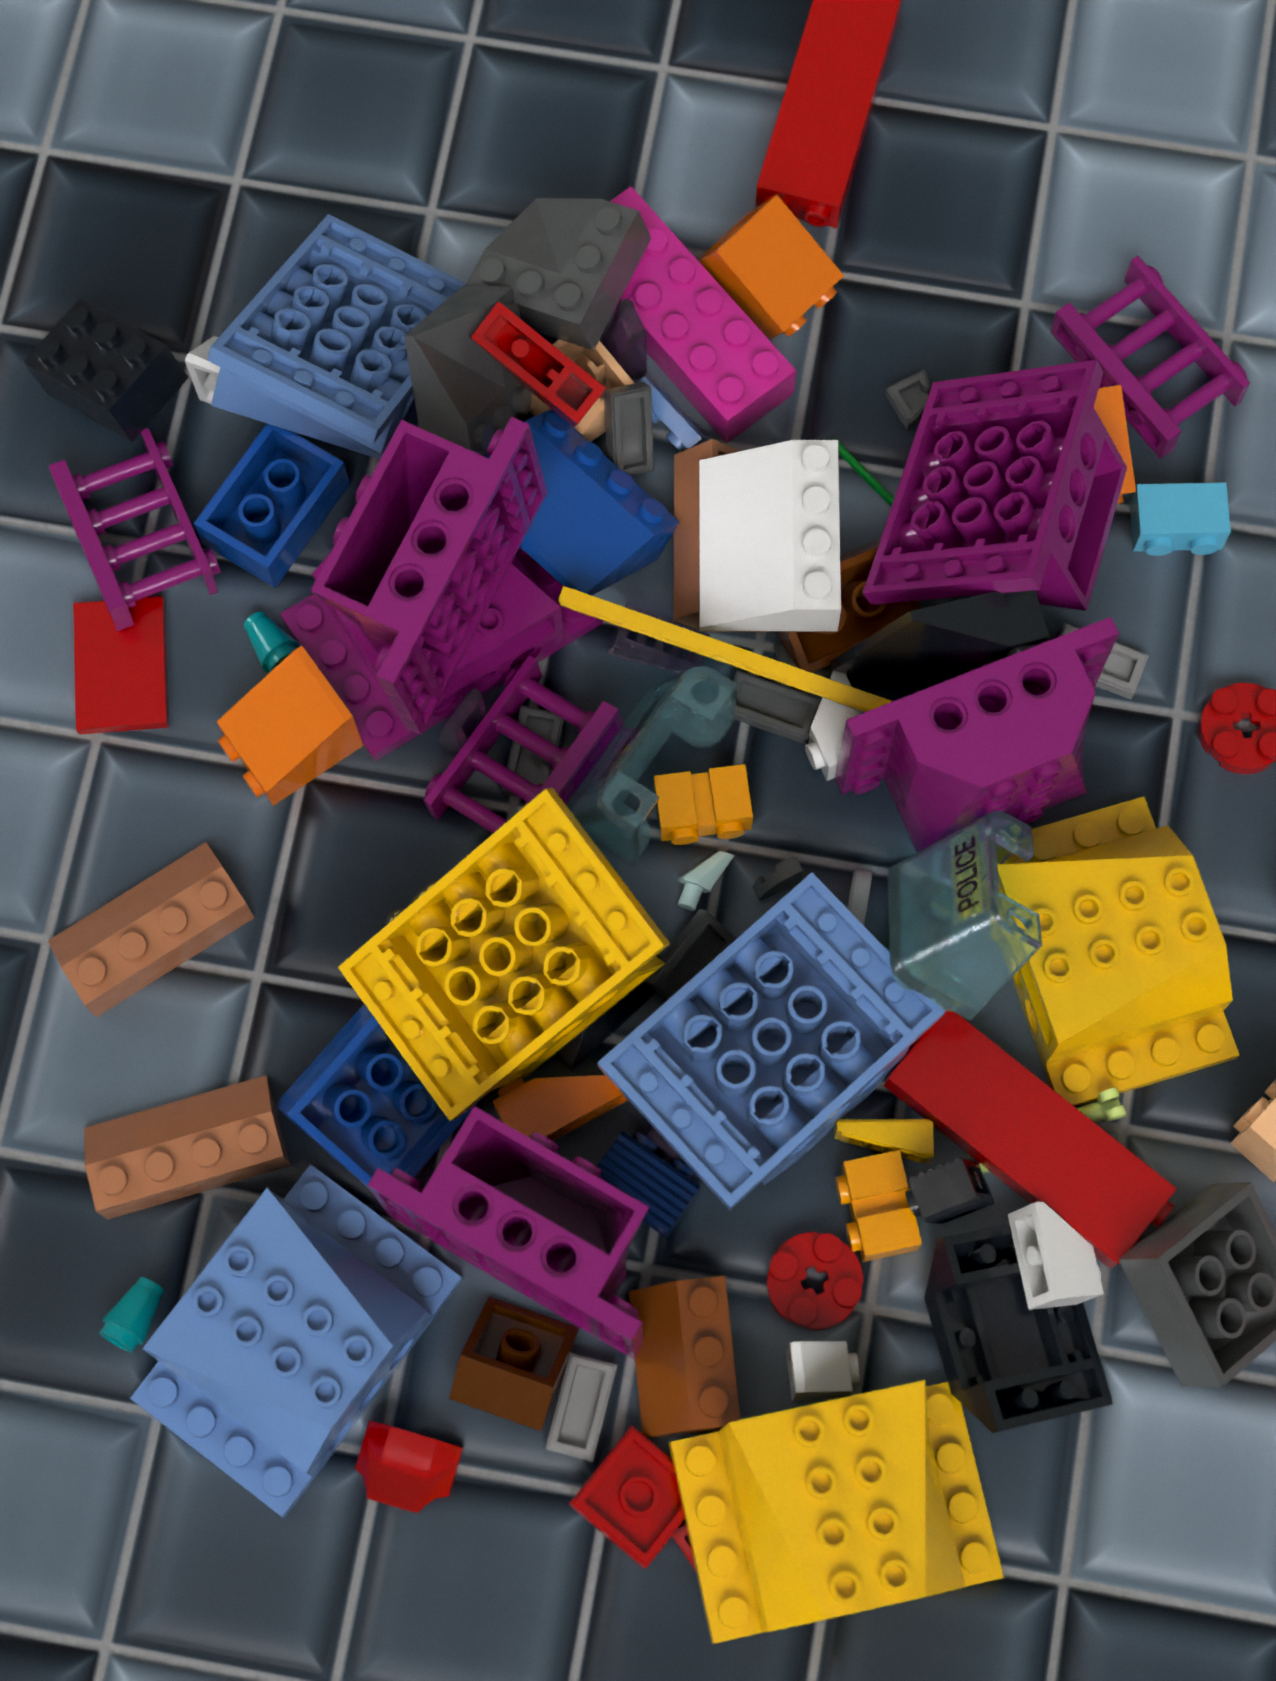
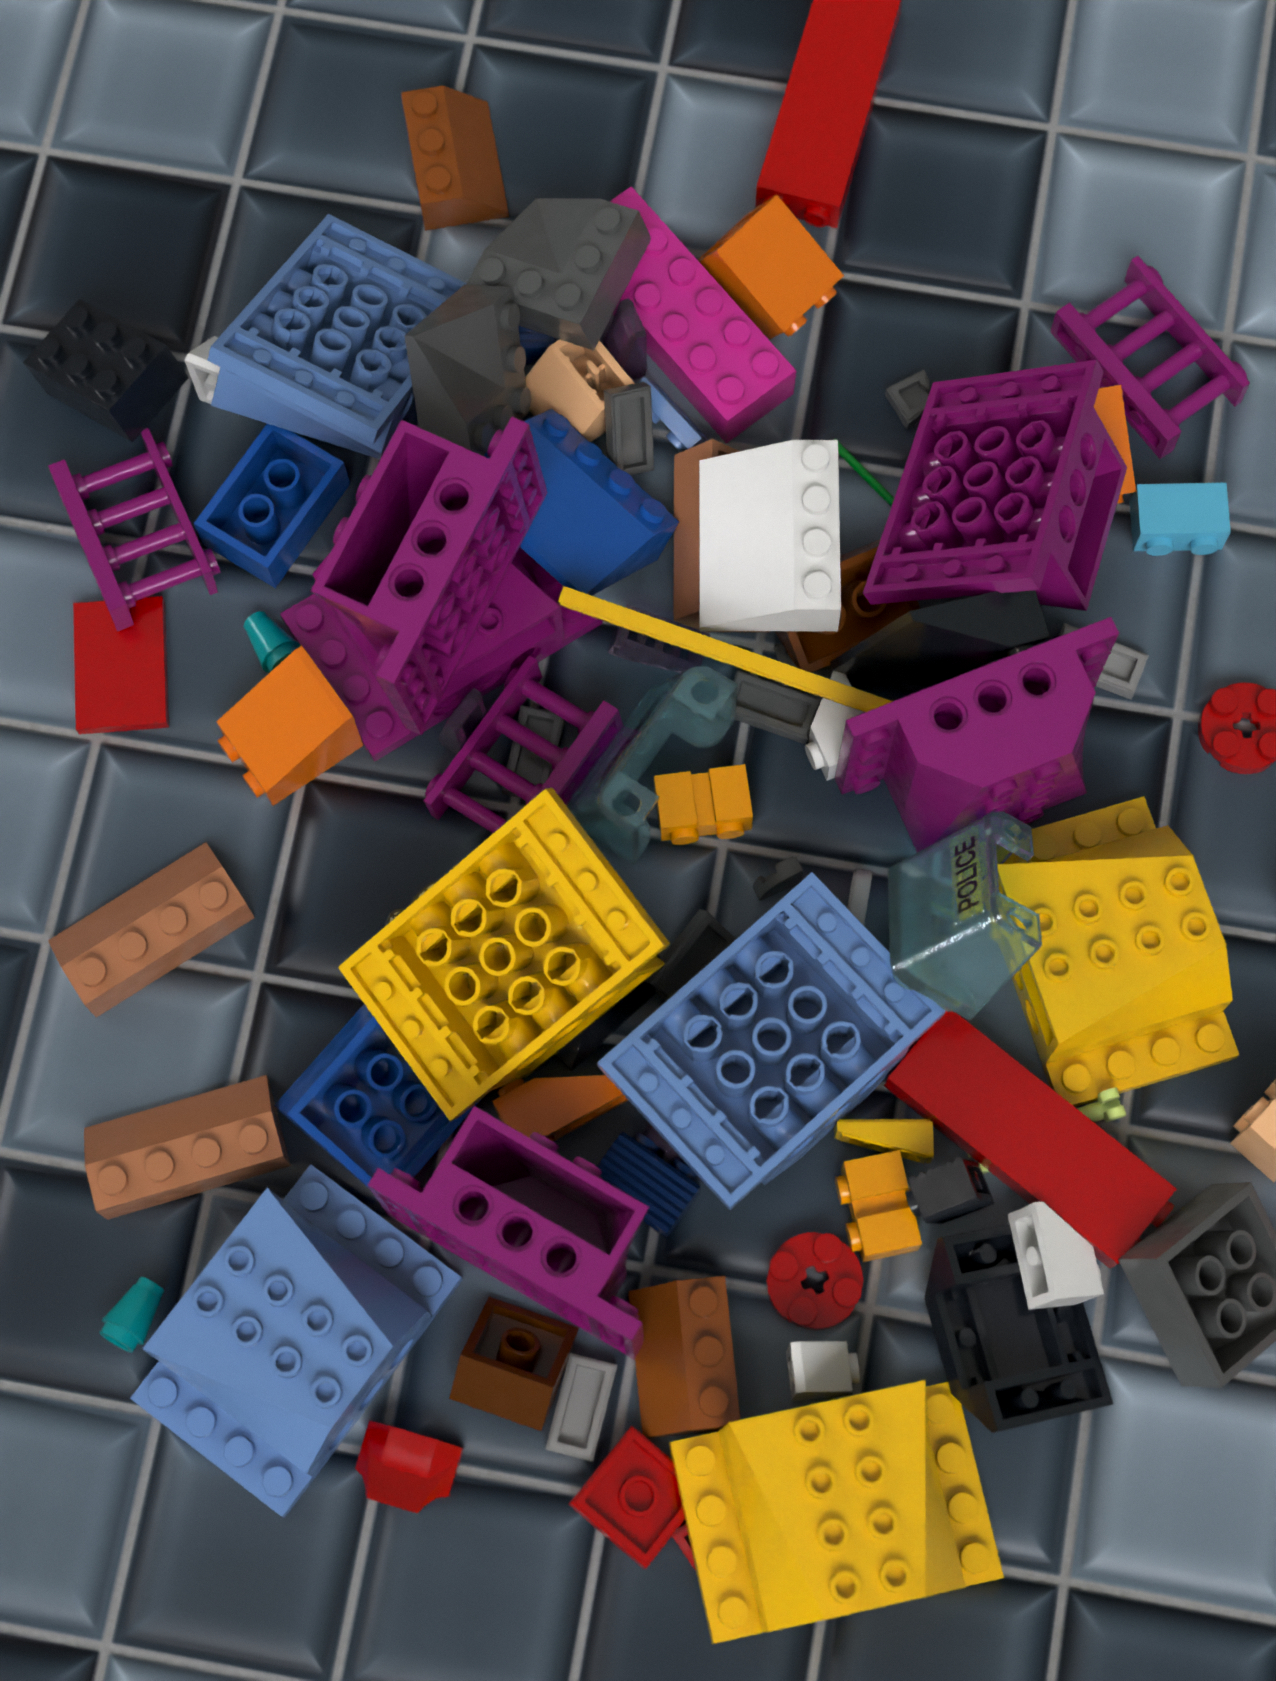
(454, 157): none -> dark orange slope
(537, 364): red slope -> none
(702, 879): light aqua bar -> none

